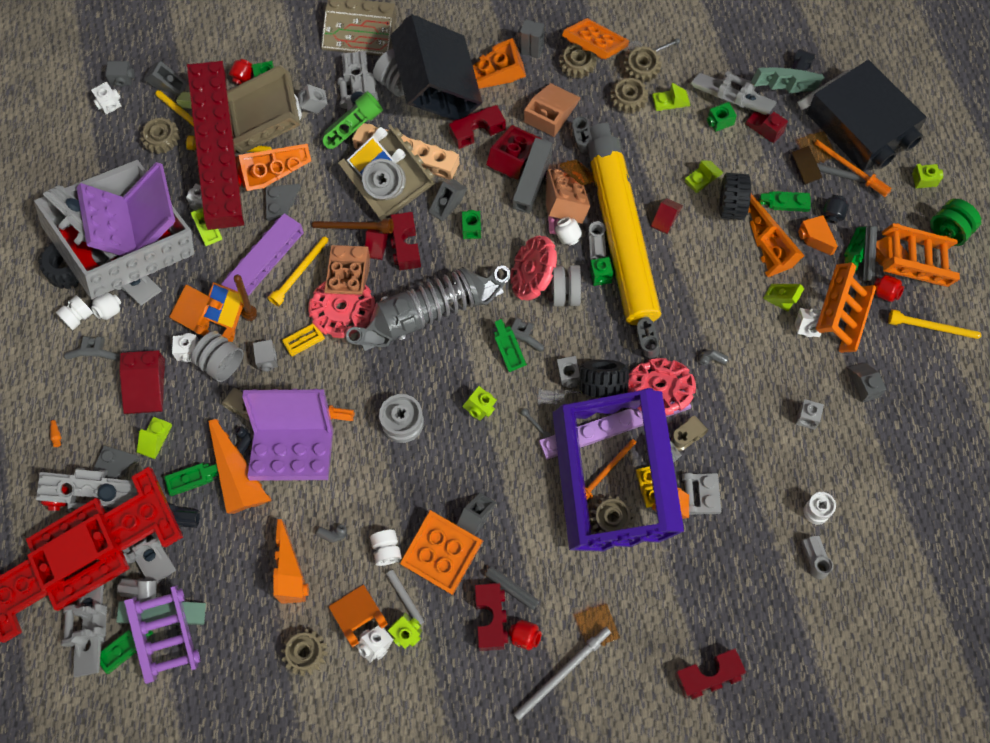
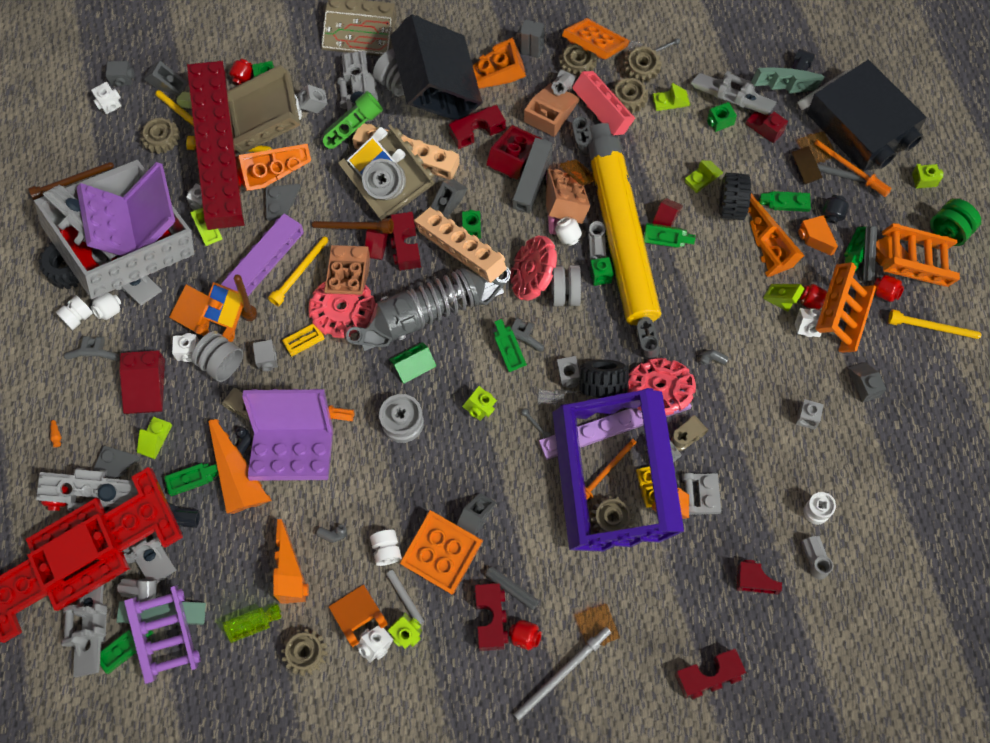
(37, 192): none -> reddish brown piece
(251, 623): none -> clear neon green plate
(413, 362): none -> panel
(461, 244): none -> light nougat brick
(563, 82): none -> light grey piece
(603, 102): none -> coral brick
(667, 235): none -> green hinge
(753, 579): none -> dark red arch
(813, 297): none -> red head

